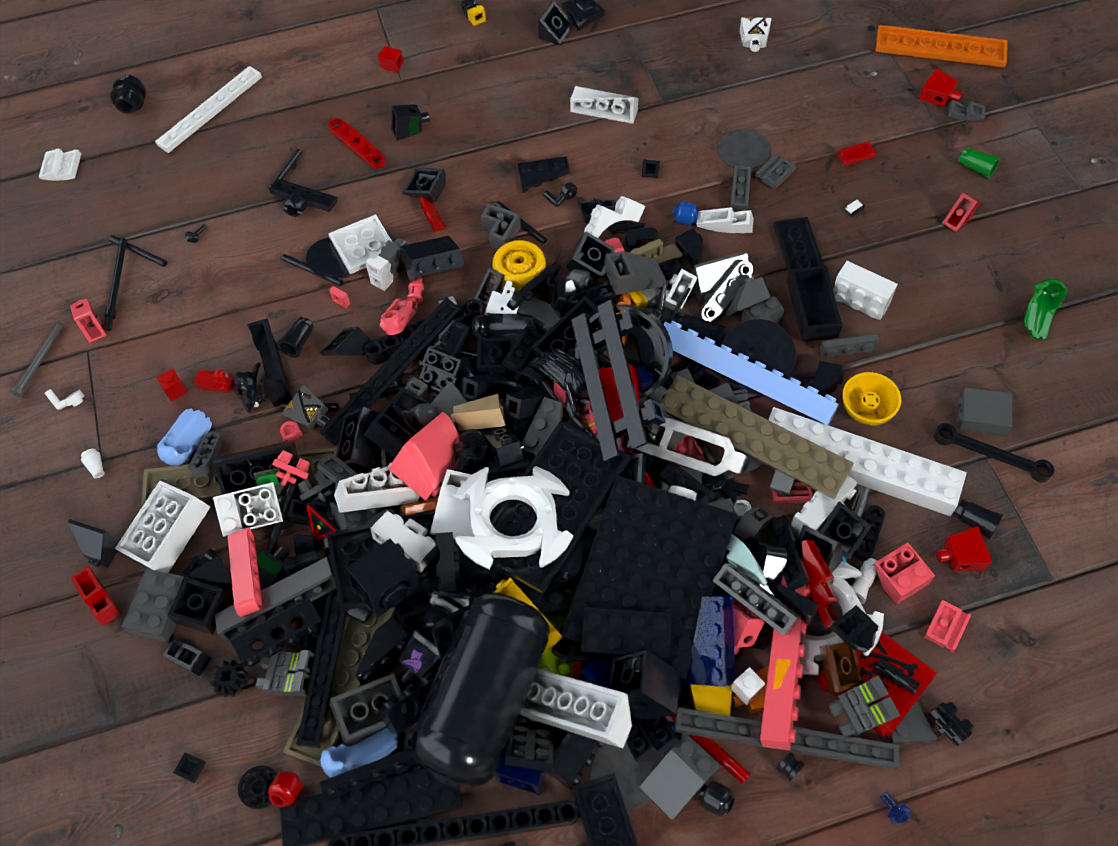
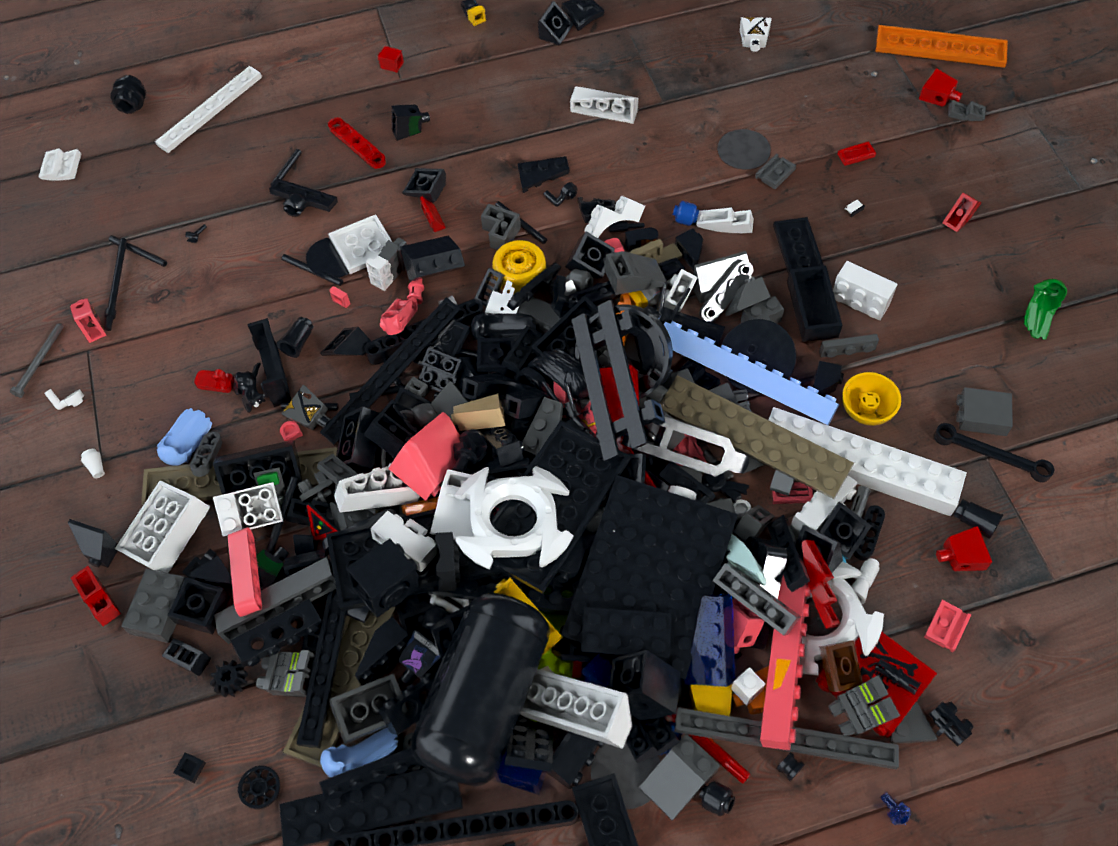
(171, 384): red brick -> none
(282, 463): coral hips -> none
(284, 789): red head -> none
(645, 378): clear blue plate -> none
(650, 168): black slope -> none
(740, 187): dark grey plate -> none
(798, 603): black slope -> none
(856, 629): black slope -> none
(903, 573): coral slope -> none
(979, 162): green plant -> none

